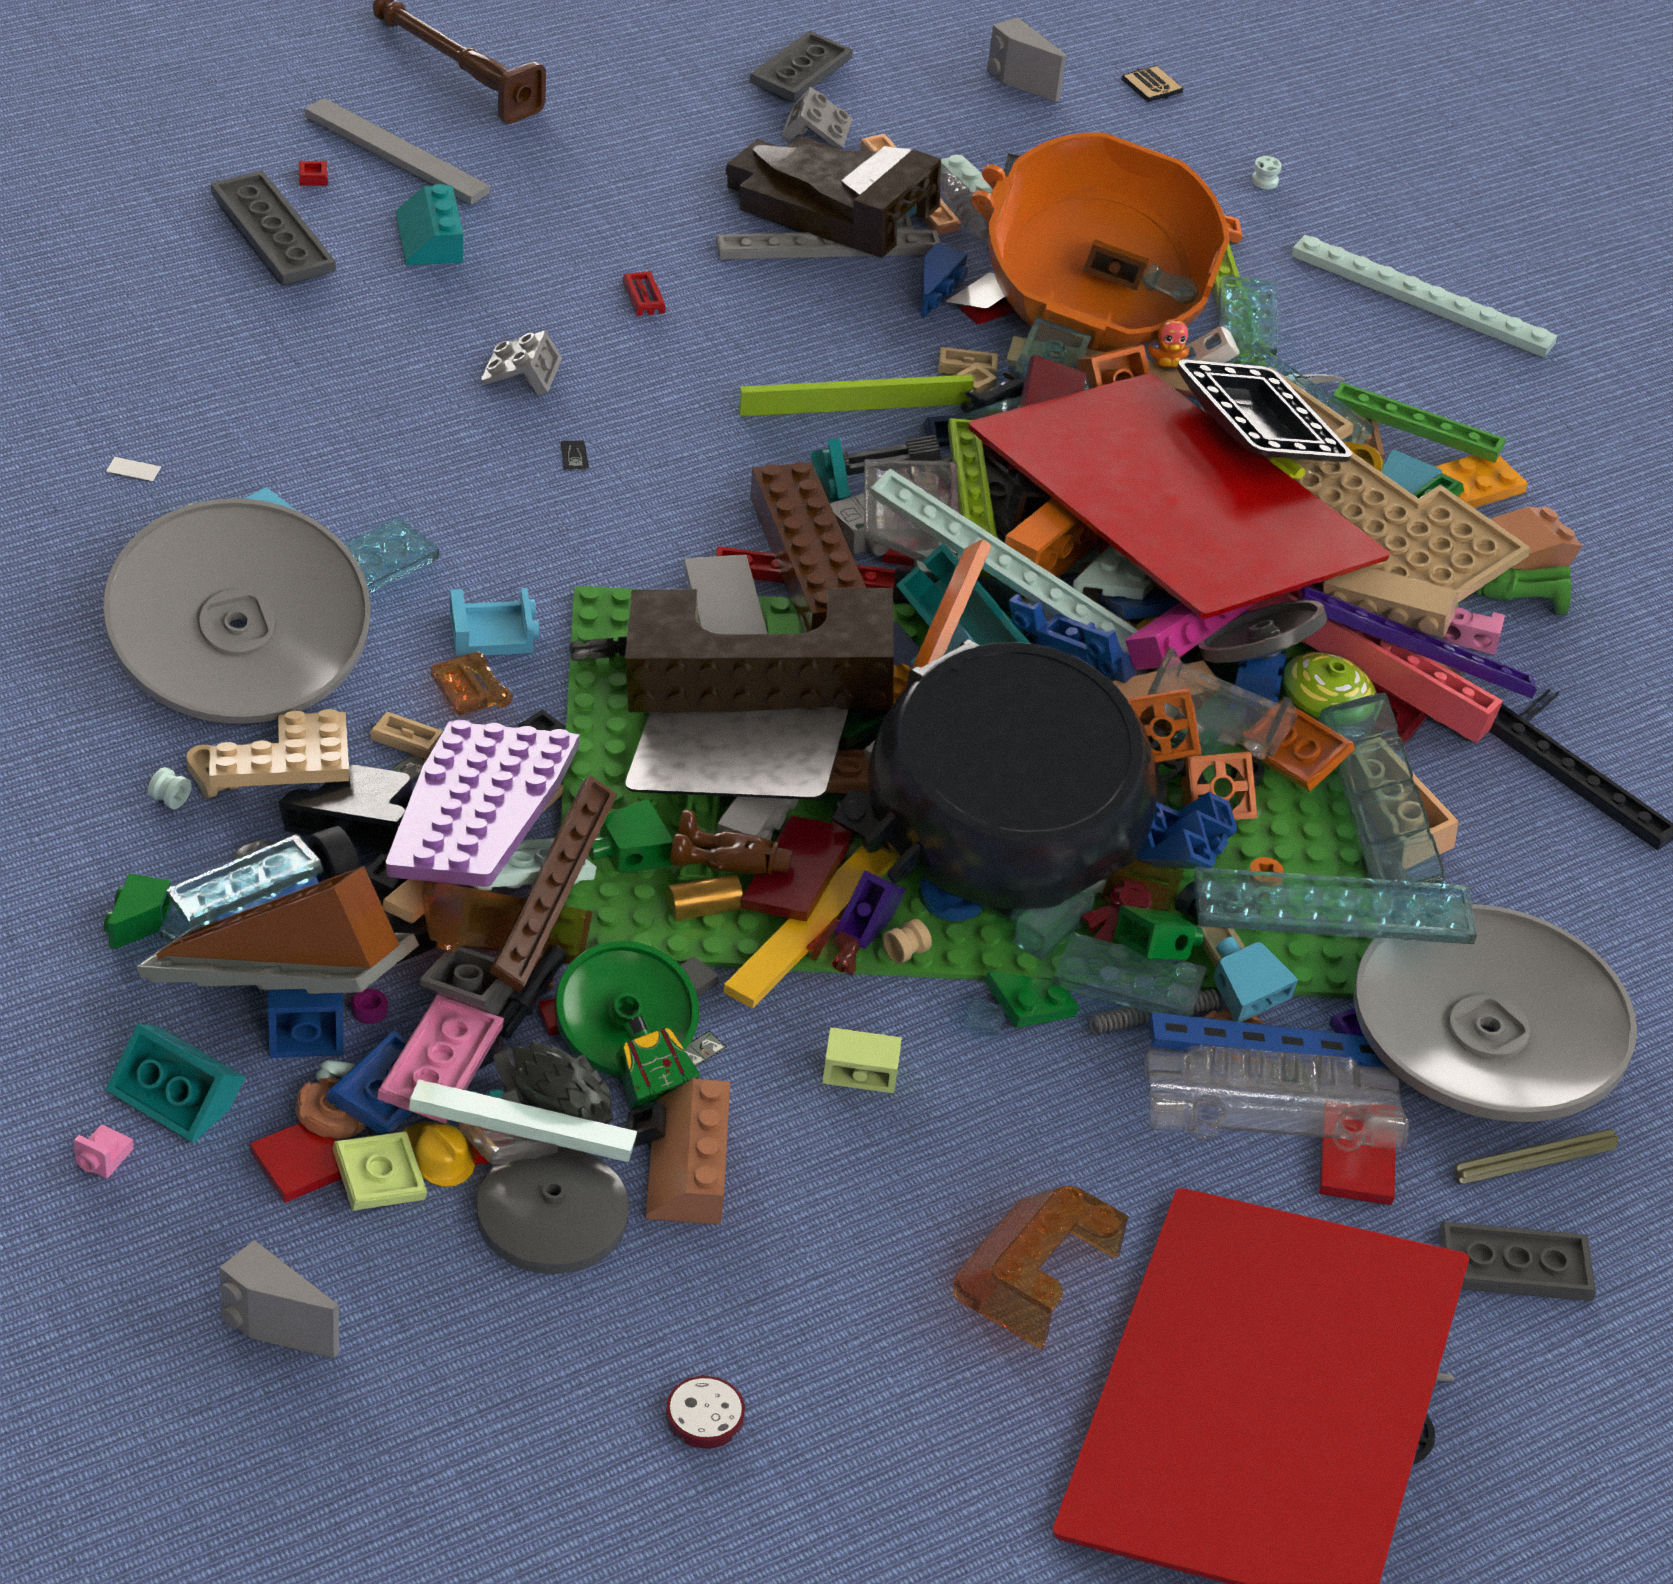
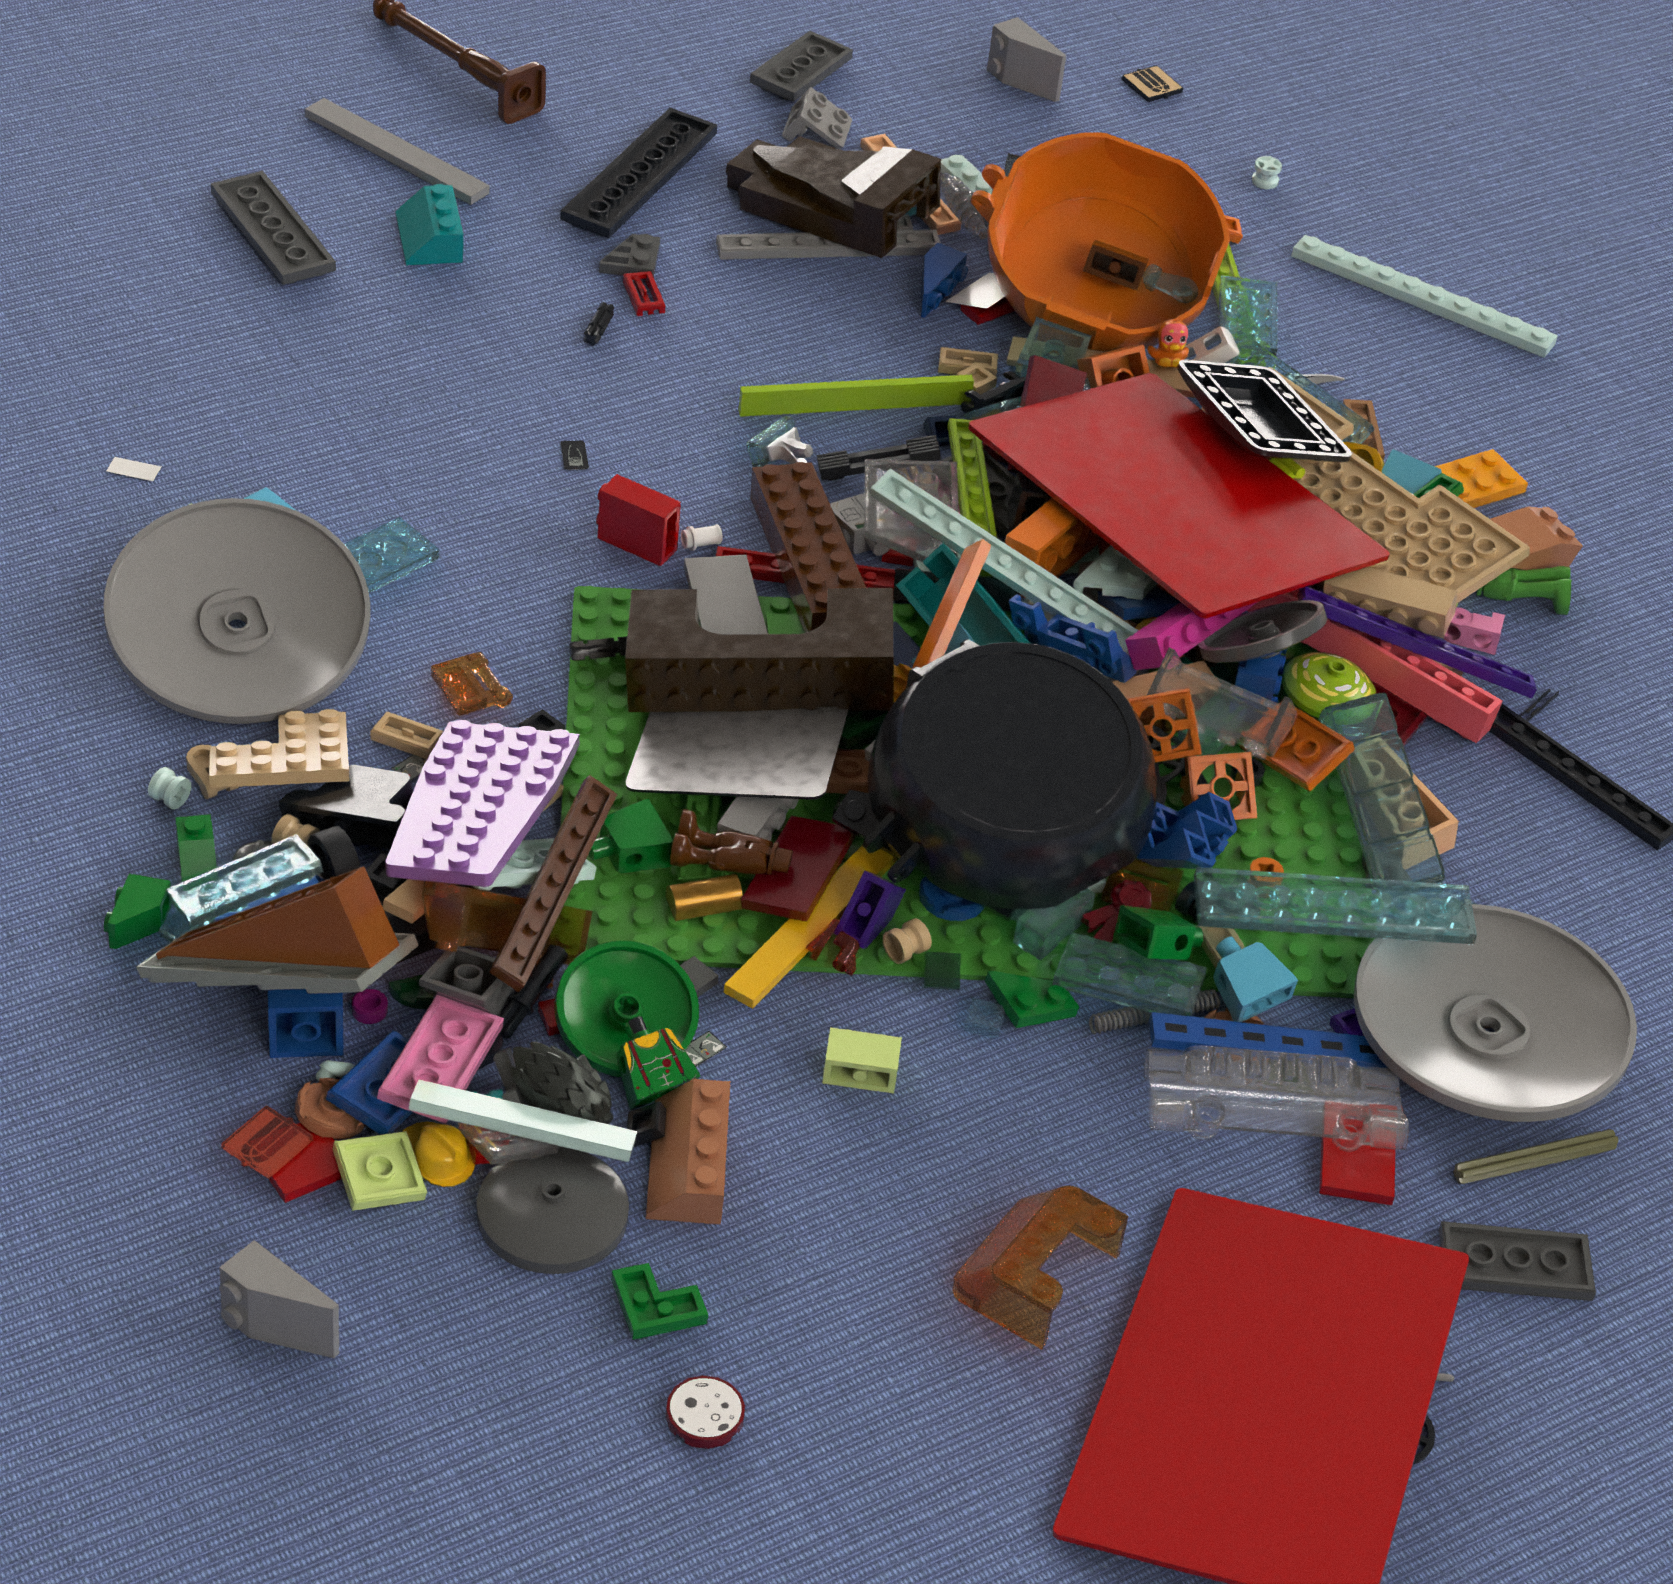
(102, 1151): bright pink bracket -> none
(174, 1082): teal slope -> none
(195, 845): none -> green slope
(267, 1141): none -> clear red piece
(290, 826): none -> tan wheel
(313, 173): red tile -> none
(410, 993): none -> dark green tile
(493, 626): medium azure panel -> none
(531, 355): light grey bracket -> none
(599, 323): none -> black axle
(633, 255): none -> dark grey wing
(638, 172): none -> black plate
(638, 519): none -> red brick
(652, 1311): none -> green plate
(703, 536): none -> white pin
(778, 443): none -> piece
(831, 470): teal bracket -> none
(942, 970): none -> clear green tile
(1420, 422): bright green tile -> none

